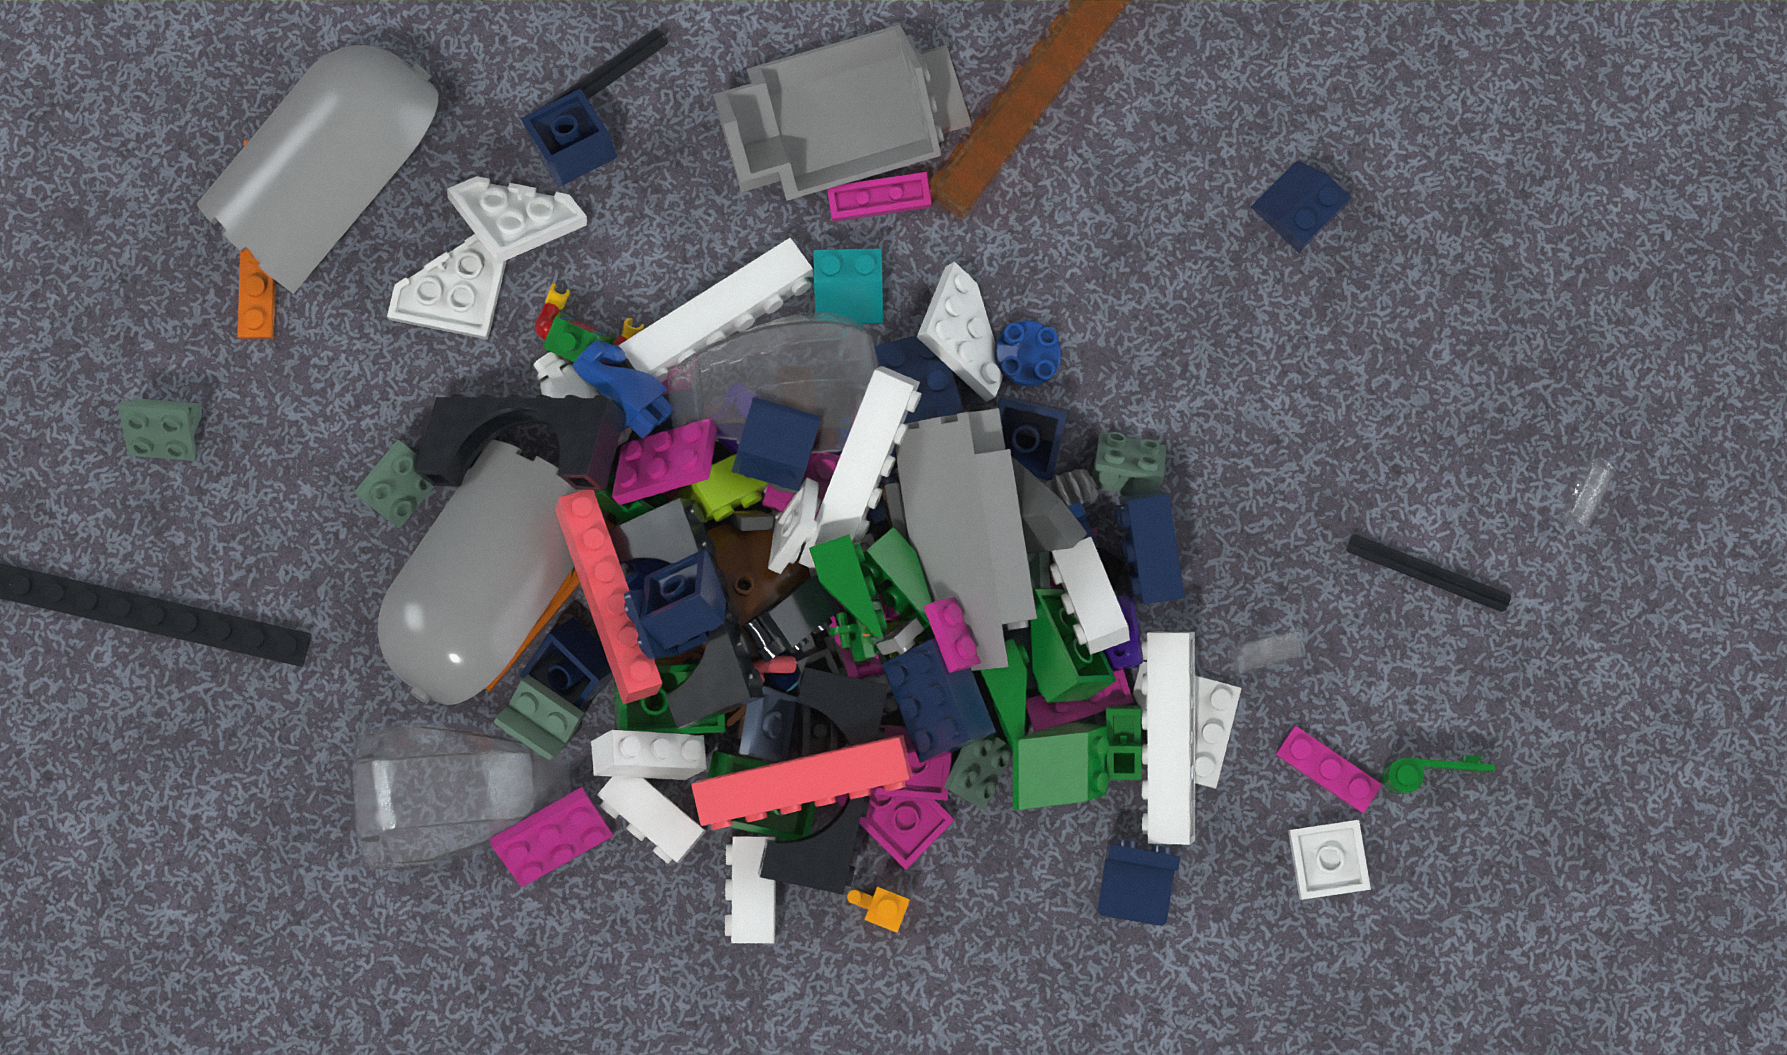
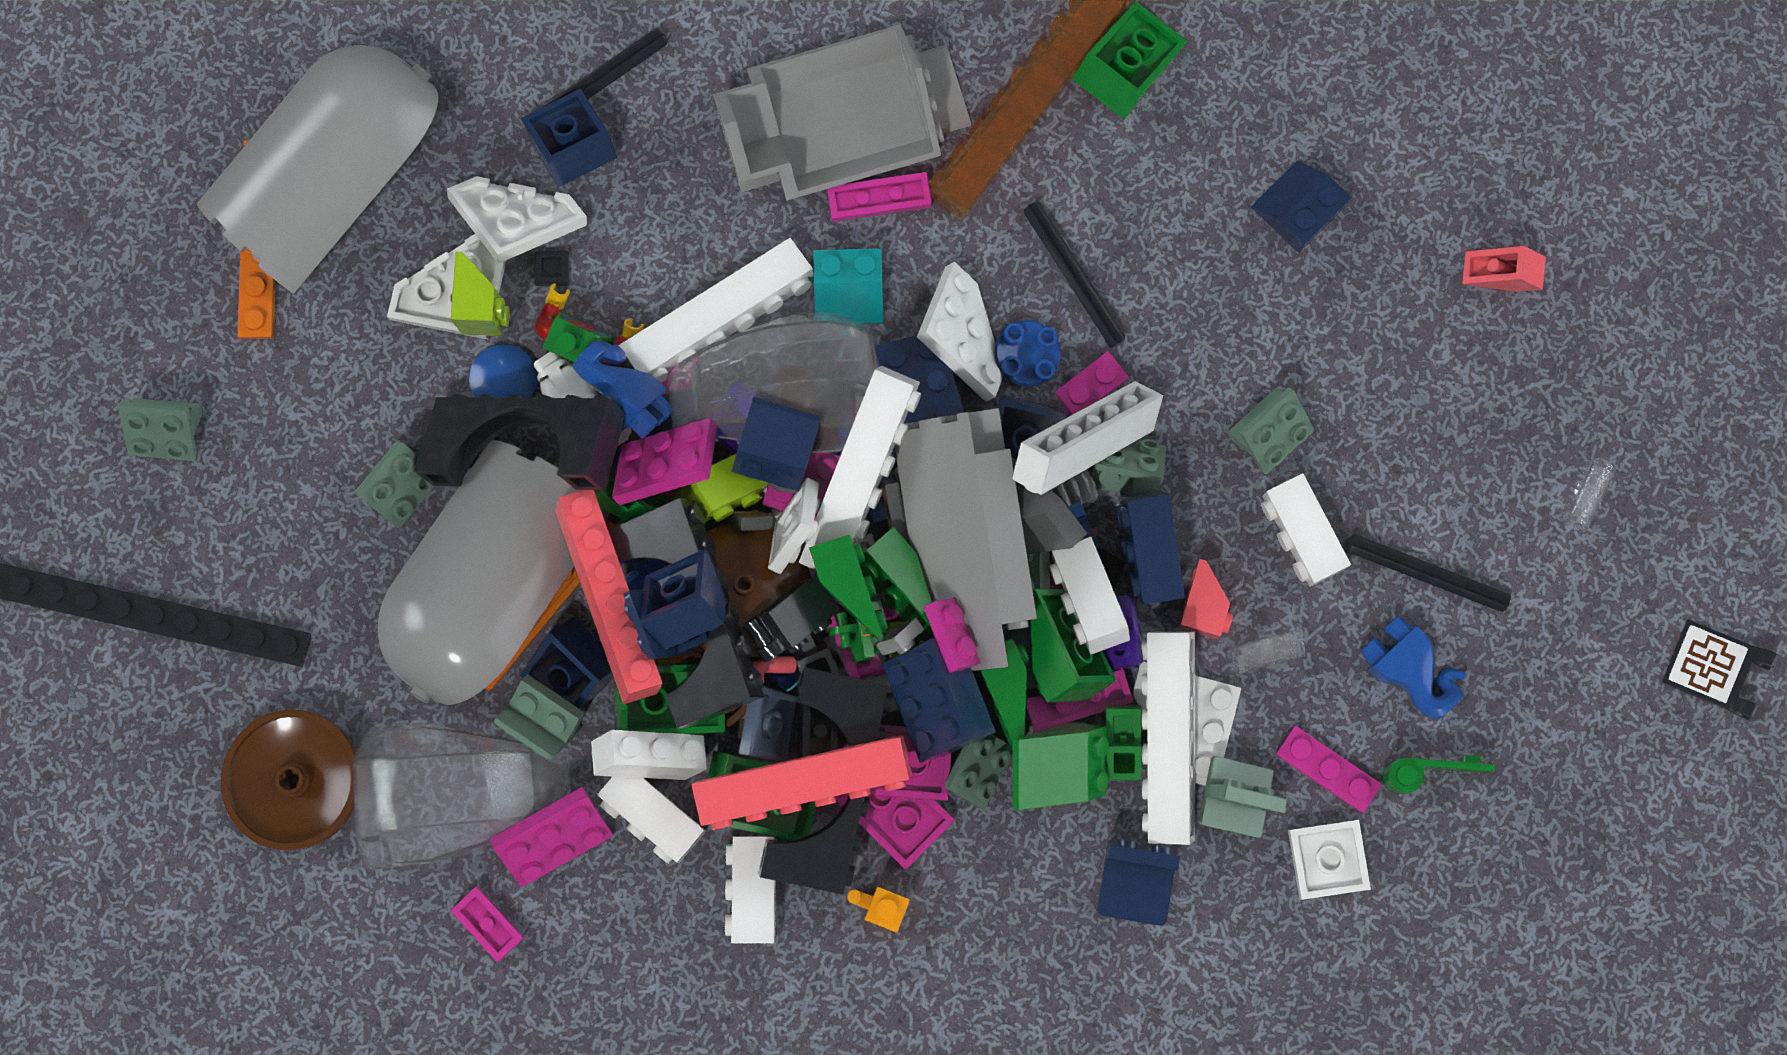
(260, 776): none -> reddish brown dish
(475, 301): none -> lime slope
(487, 924): none -> dark pink plate
(503, 372): none -> blue dish
(551, 268): none -> black tile
(1074, 274): none -> black axle
(1086, 437): none -> white brick
(1092, 384): none -> dark pink plate
(1129, 60): none -> green slope
(1205, 604): none -> coral slope
(1238, 797): none -> sand green bracket
(1272, 429): none -> sand green bracket
(1304, 530): none -> white brick
(1411, 667): none -> blue hips
(1505, 269): none -> coral slope
(1715, 667): none -> flag

